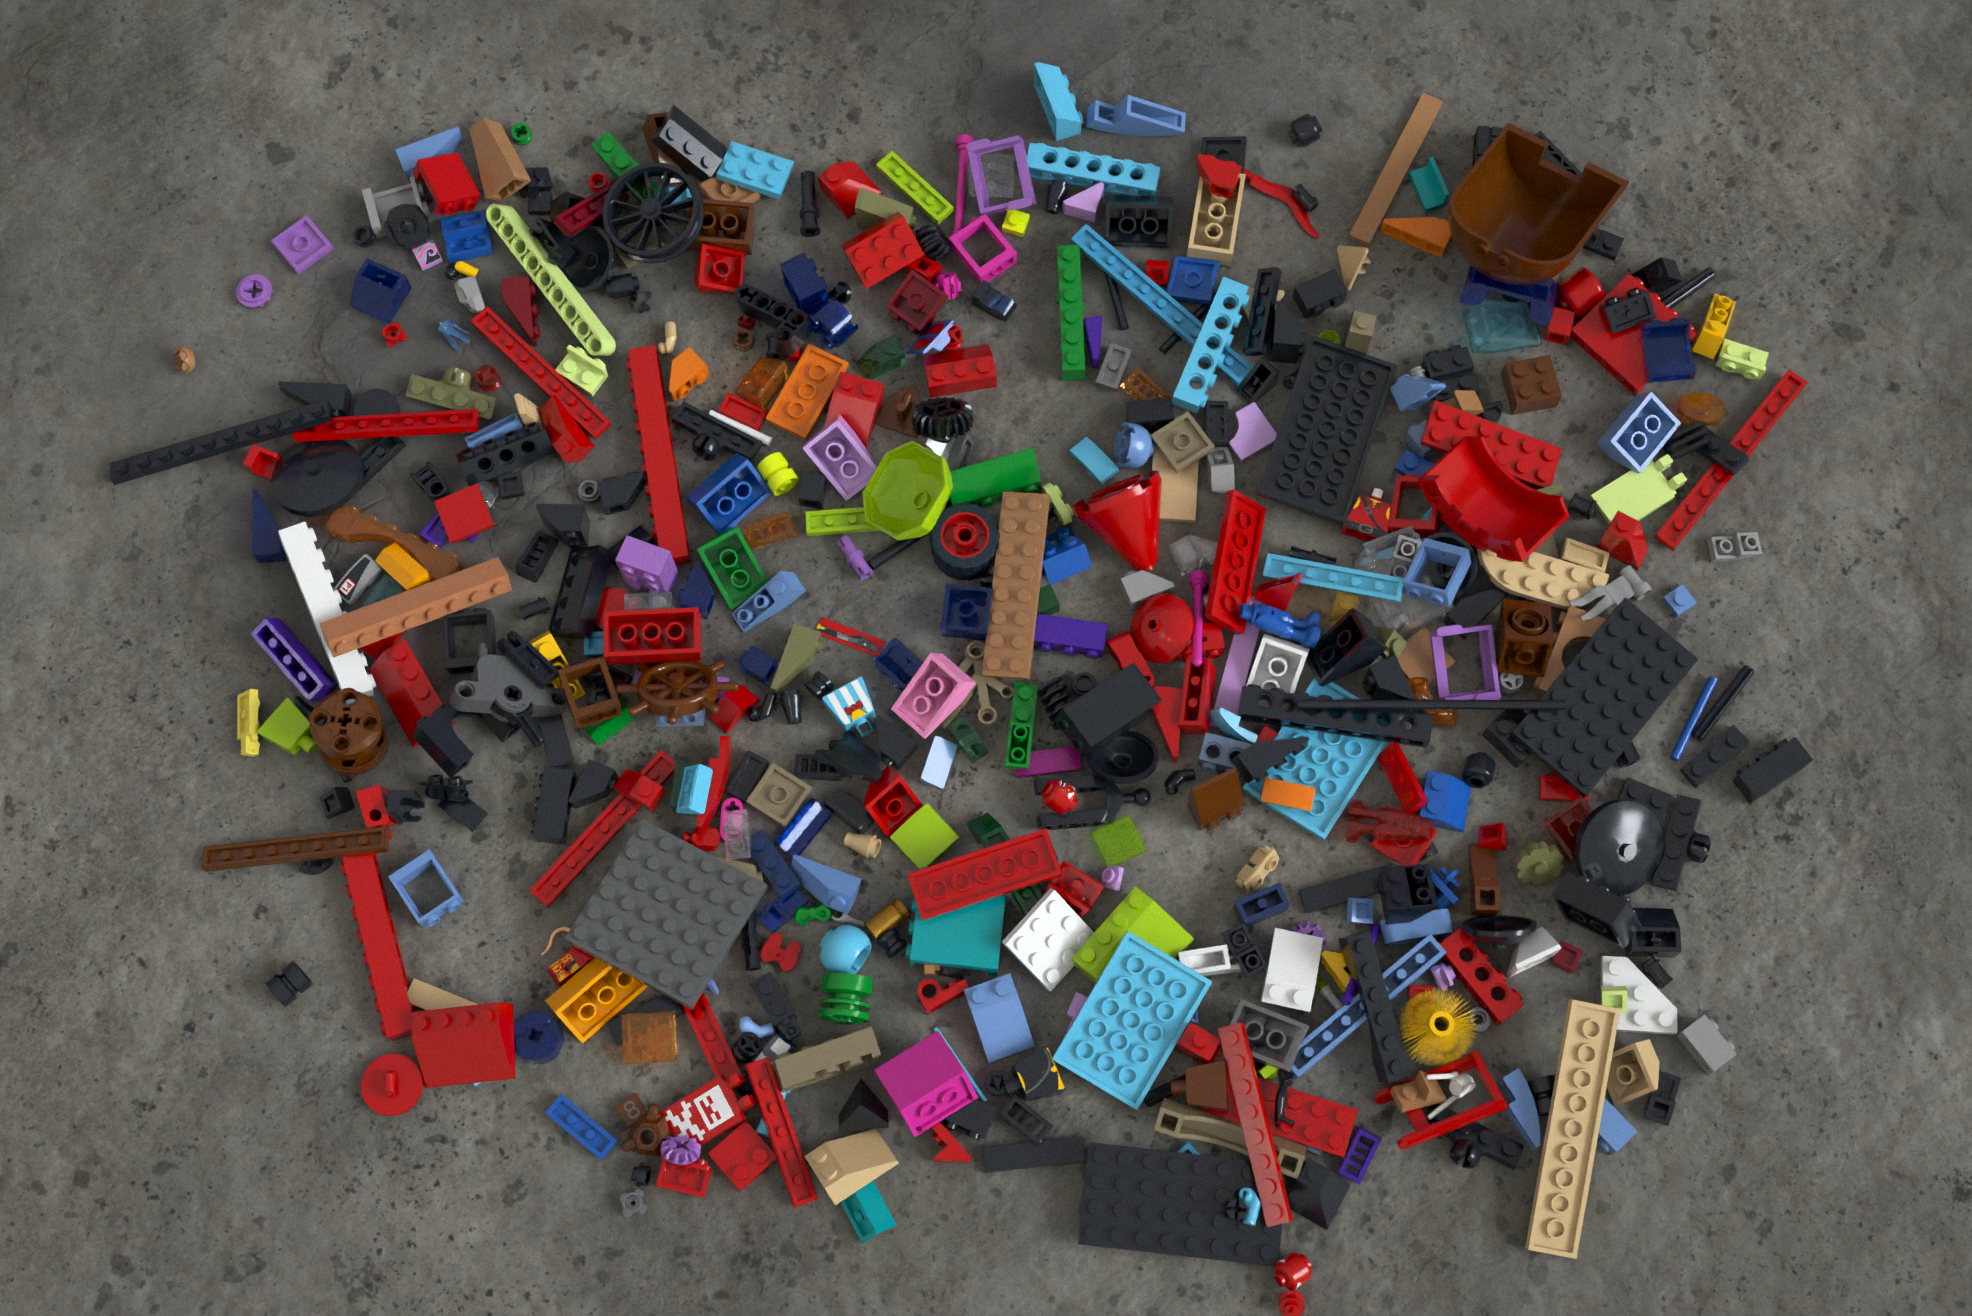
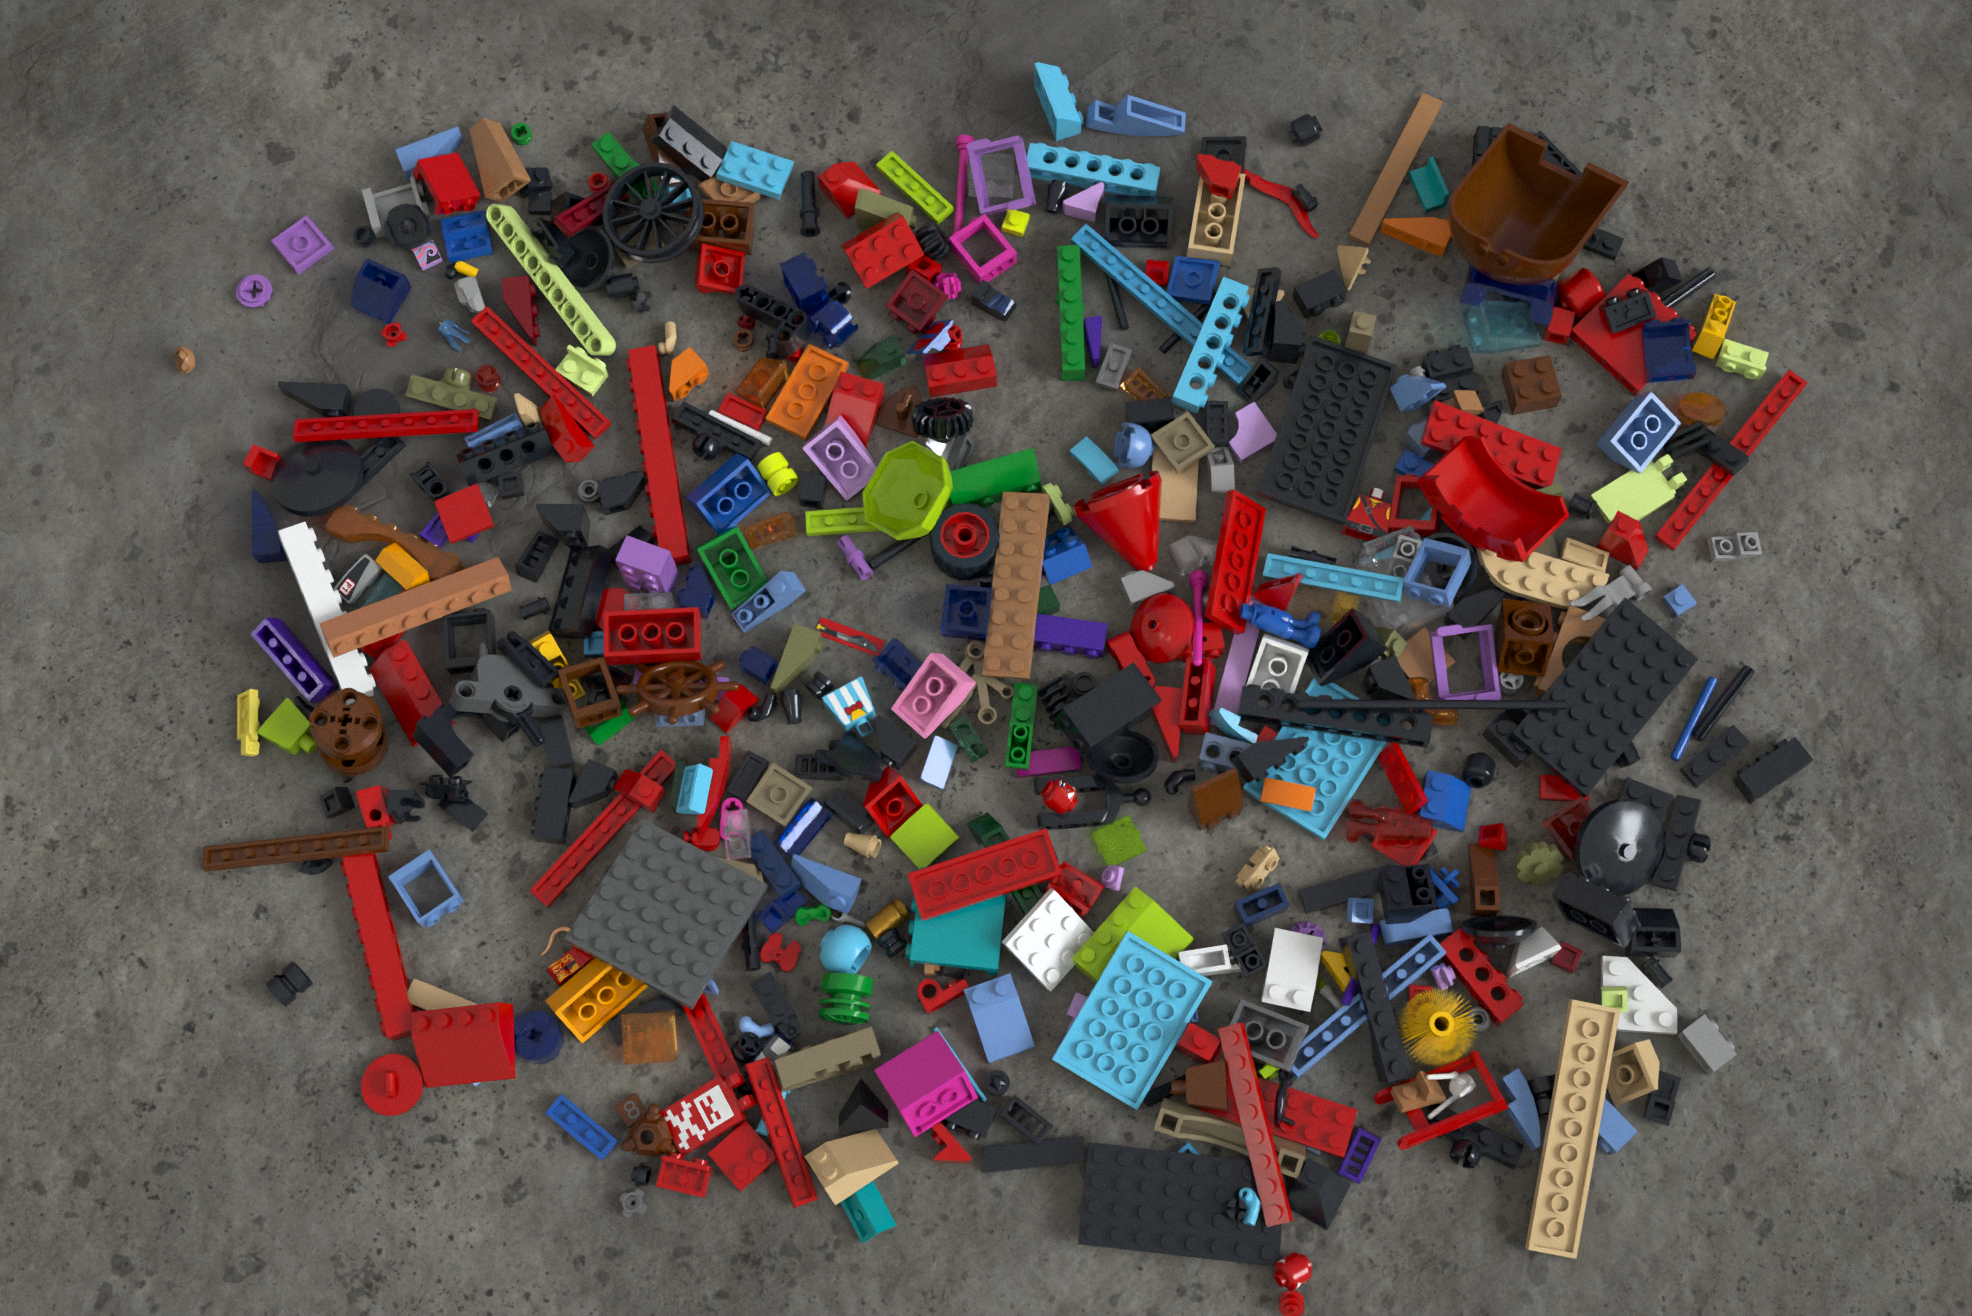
(220, 442): black plate -> none
(679, 1155): medium lavender gear -> none
(1035, 1077): black torso -> none

